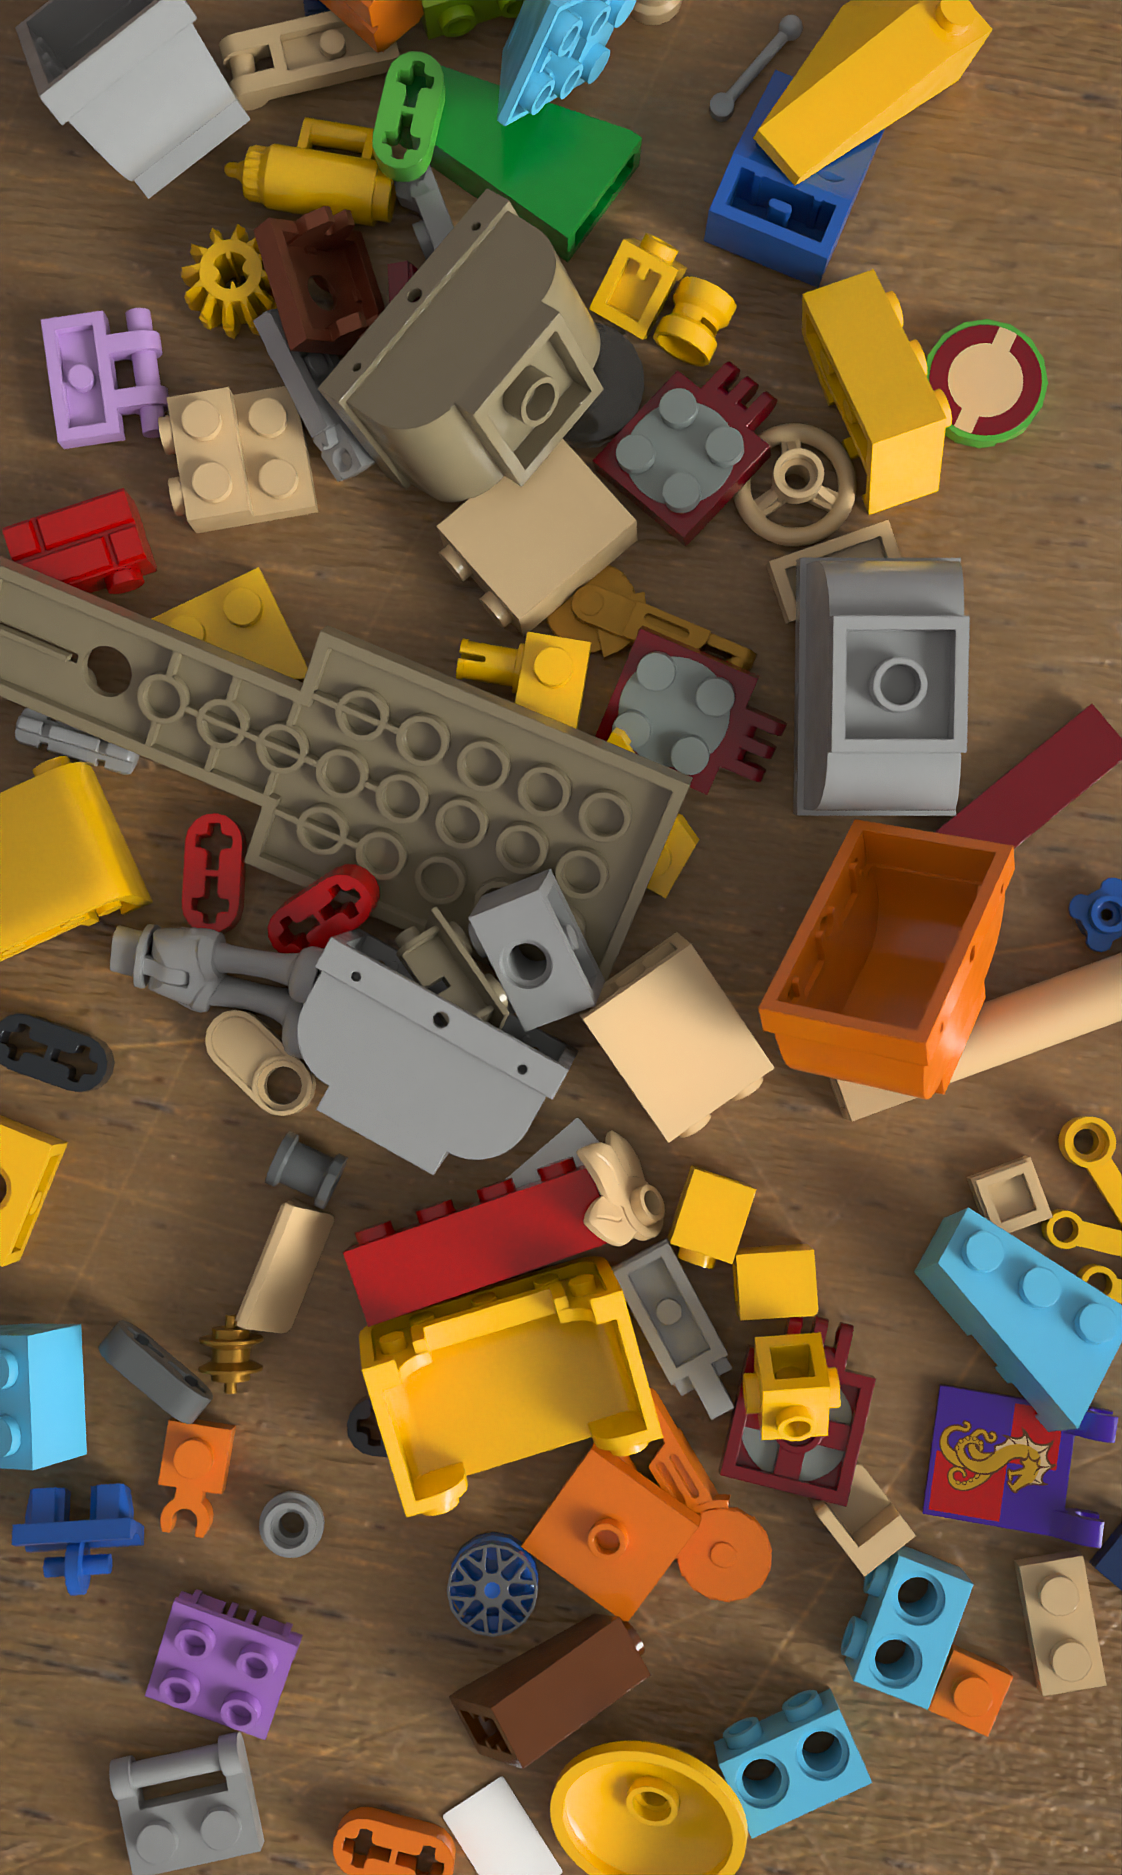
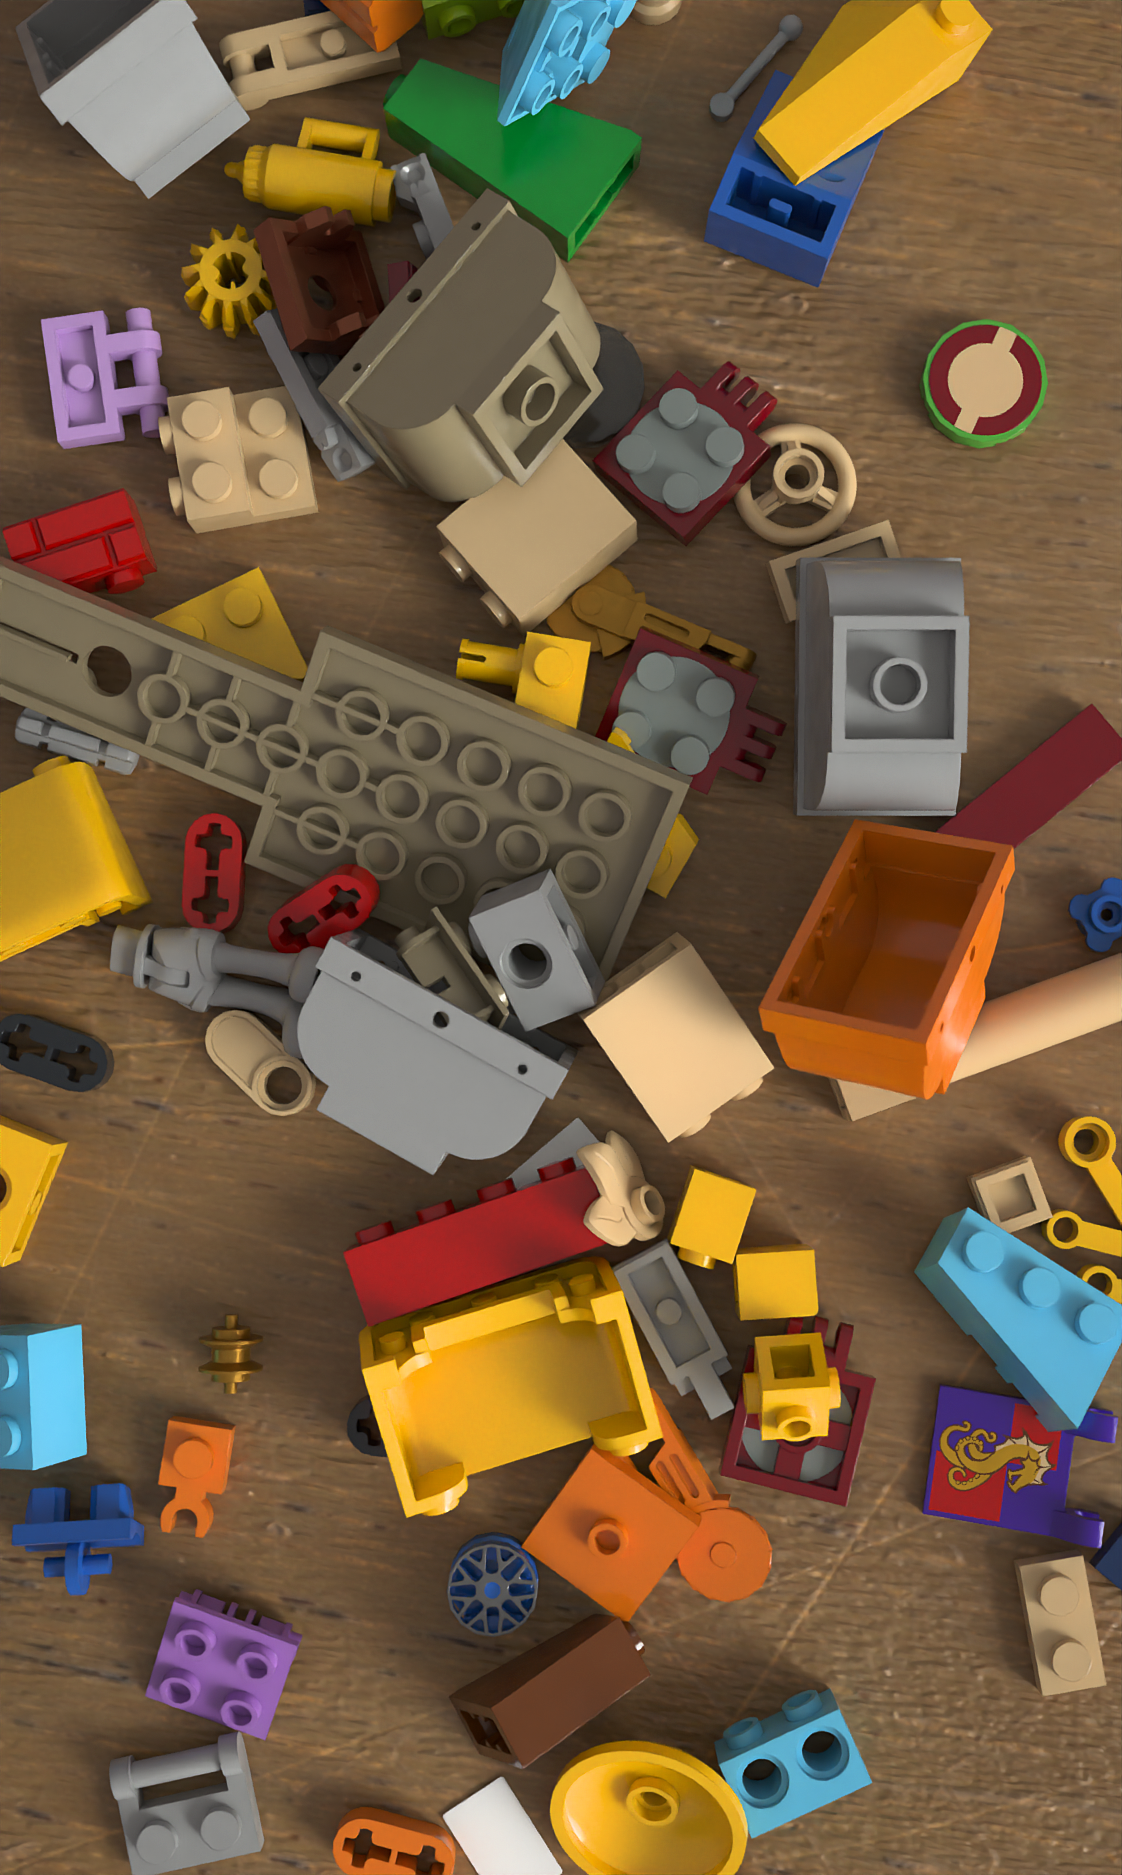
(155, 1372): dark grey beam -> none
(284, 1542): light grey plate -> none
(285, 1268): tan slope -> none
(306, 1170): dark grey bush -> none
(395, 114): bright green beam -> none
(638, 284): yellow bracket -> none
(695, 321): yellow wheel -> none
(869, 1525): tan panel -> none
(877, 387): yellow wedge -> none
(923, 1625): medium azure brick -> none
(970, 1690): orange plate -> none

